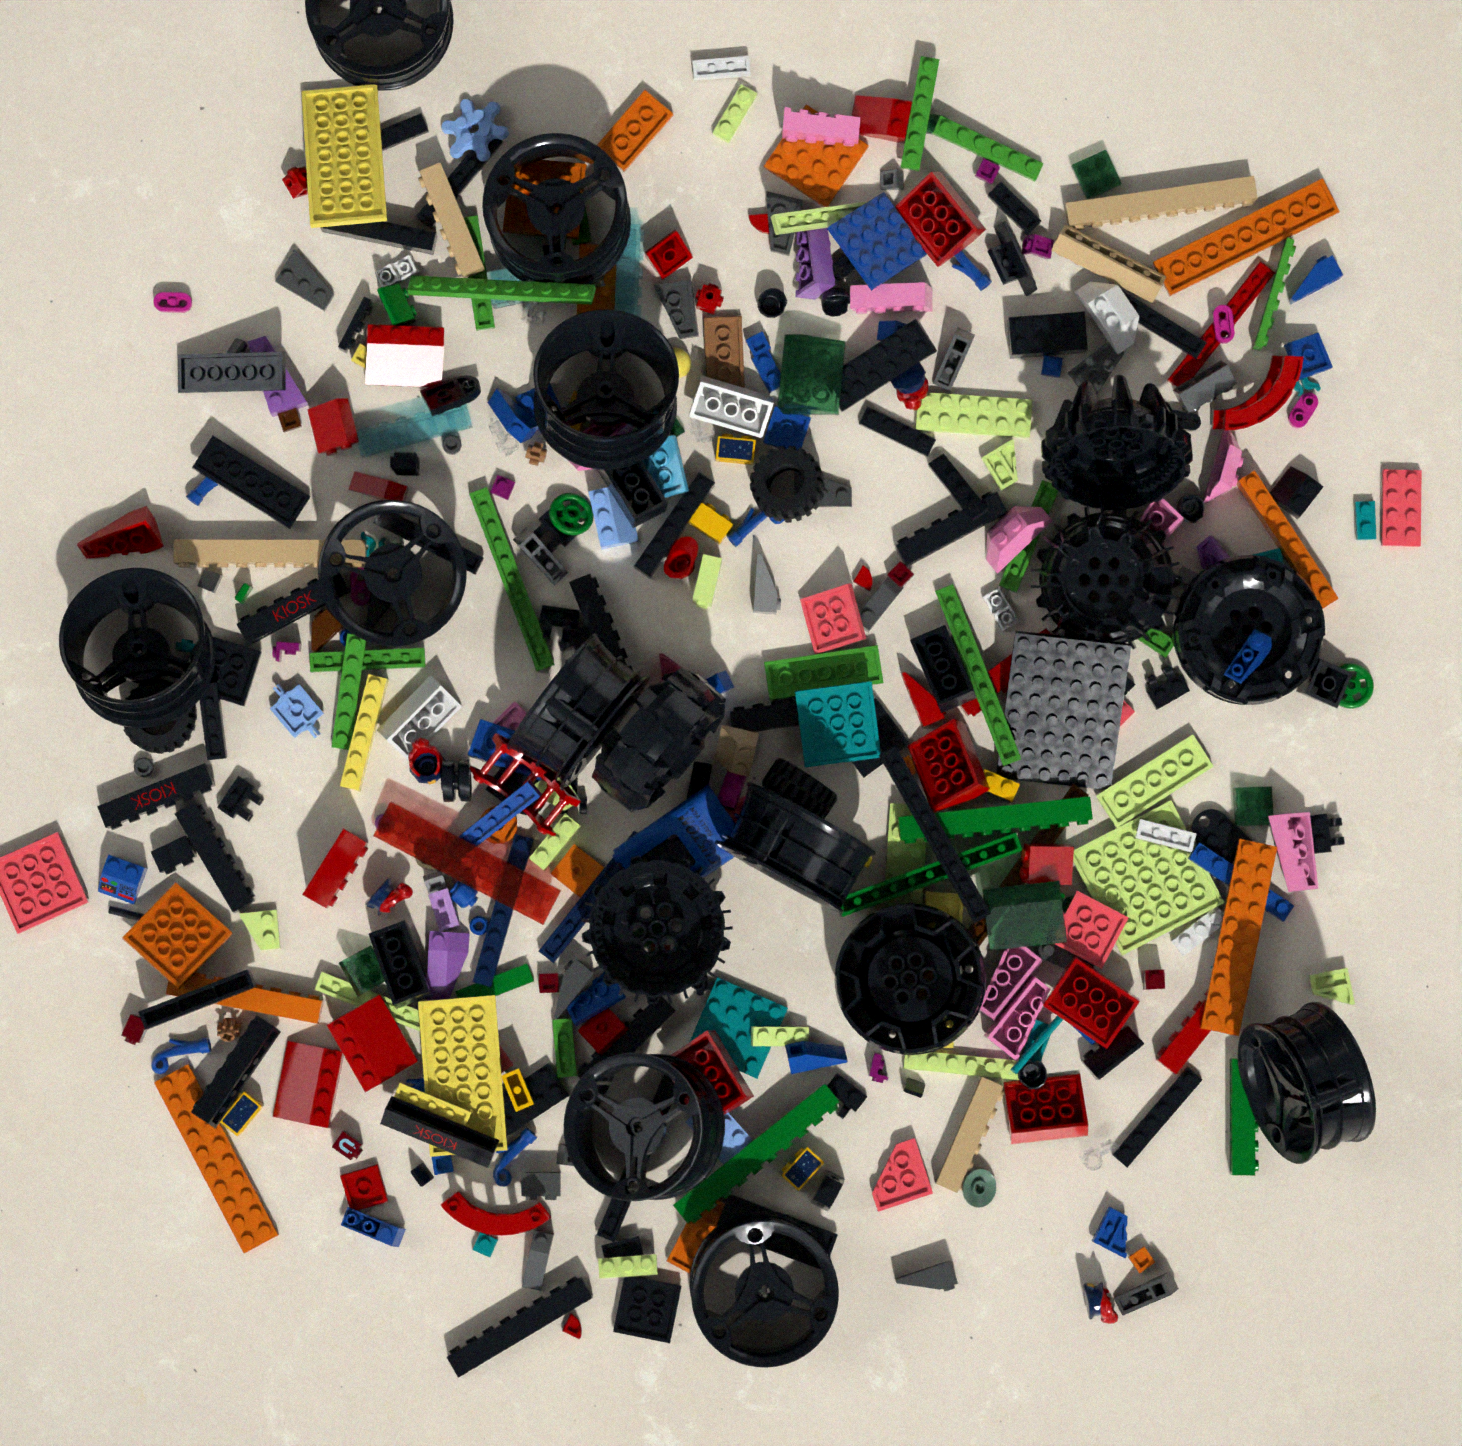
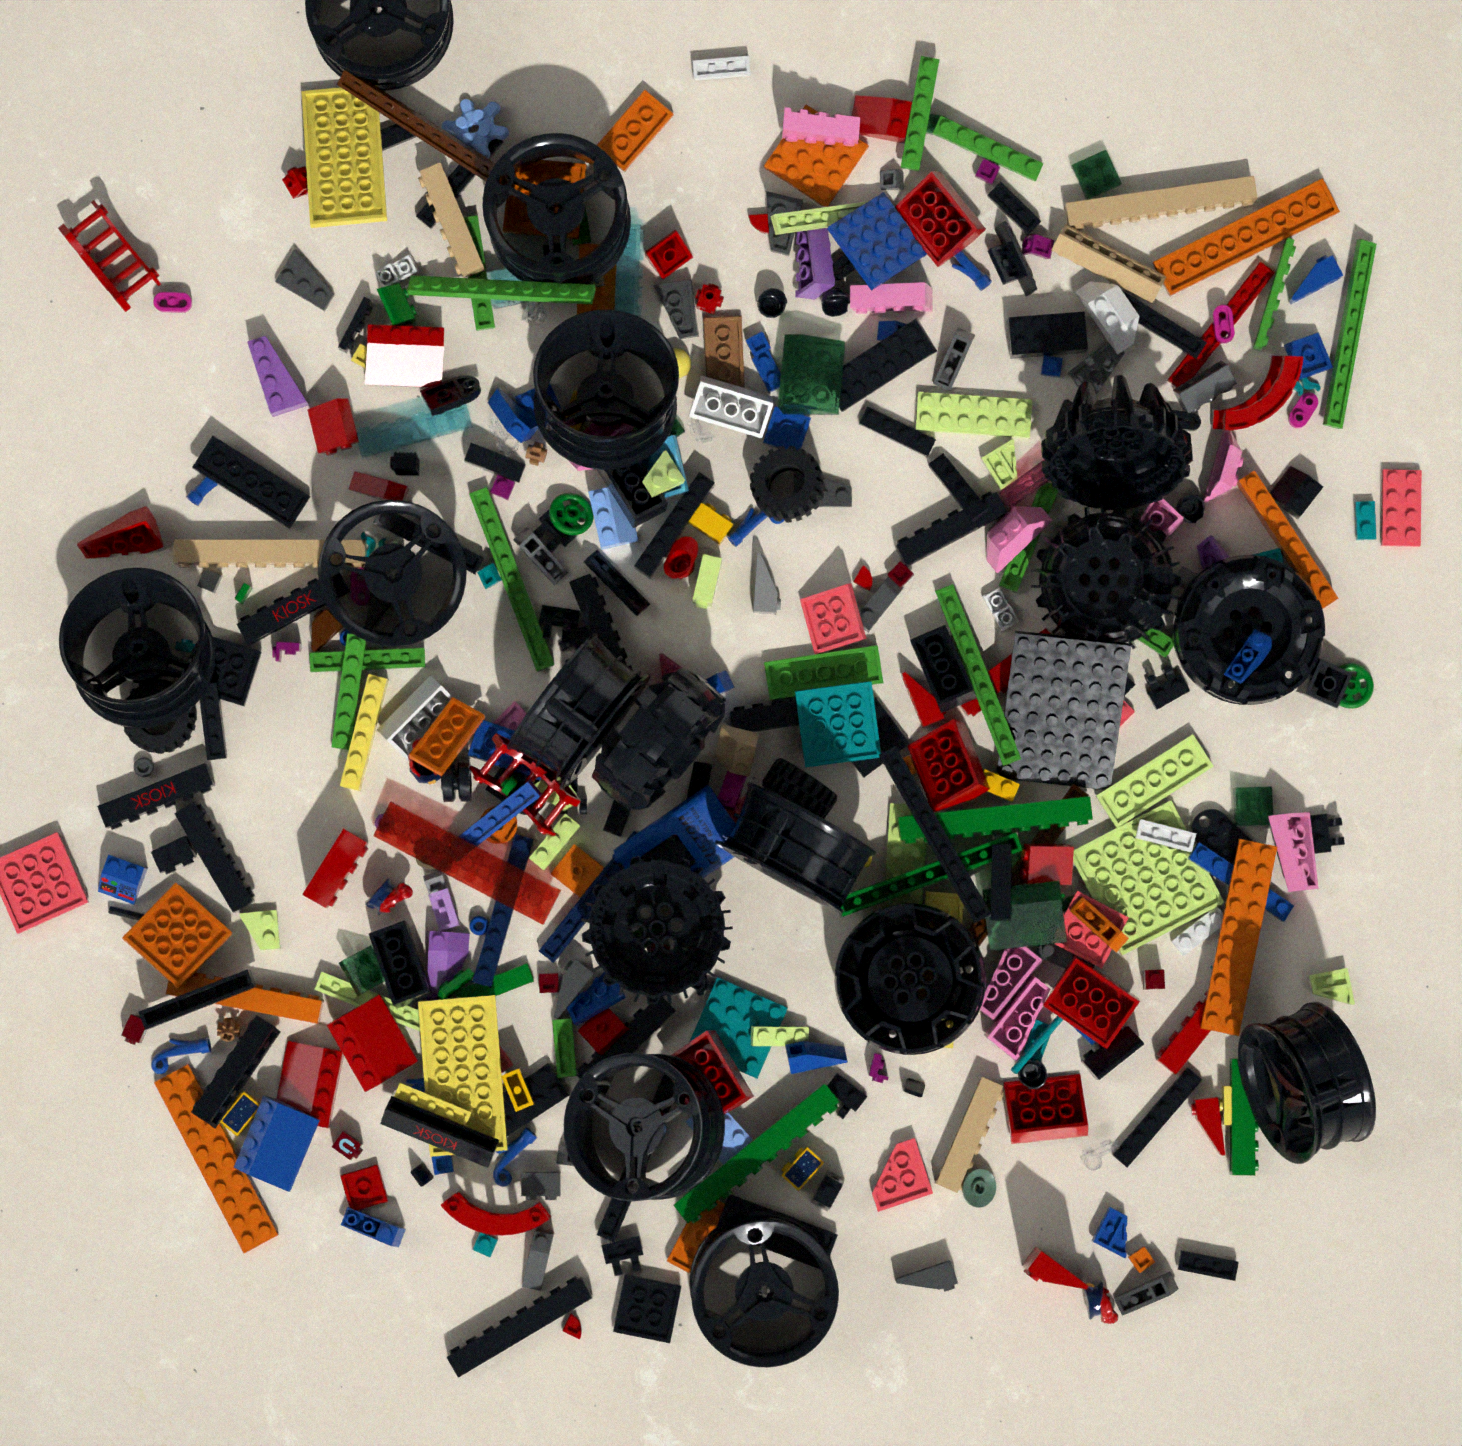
(98, 267): none -> red fence
(231, 372): black plate -> none
(236, 797): black plate -> none
(238, 346): dark grey slope -> none
(276, 1143): none -> blue slope
(289, 420): reddish brown plate -> none
(296, 711): light blue plate -> none
(388, 234): black brick -> none
(416, 124): none -> reddish brown plate
(447, 736): none -> orange plate
(451, 444): dark grey tile -> none
(459, 981): none -> green plate
(463, 894): blue head -> none
(489, 576): none -> teal plate
(494, 462): none -> black slope
(512, 784): none -> green plate
(616, 583): none -> black plate
(616, 819): none -> black plate
(627, 1266): yellowish green plate -> none
(663, 476): none -> yellowish green wing
(735, 113): yellowish green plate -> none
(735, 449): brick -> none
(911, 387): piece -> none
(961, 1065): yellowish green plate -> none
(1001, 882): none -> black tile
(1024, 486): none -> clear pink plate
(1042, 1267): none -> red slope
(1099, 924): none -> orange slope
(1207, 1265): none -> black plate
(1208, 1117): none -> red slope
(1225, 1105): none -> light yellow plate
(1349, 334): none -> bright green plate

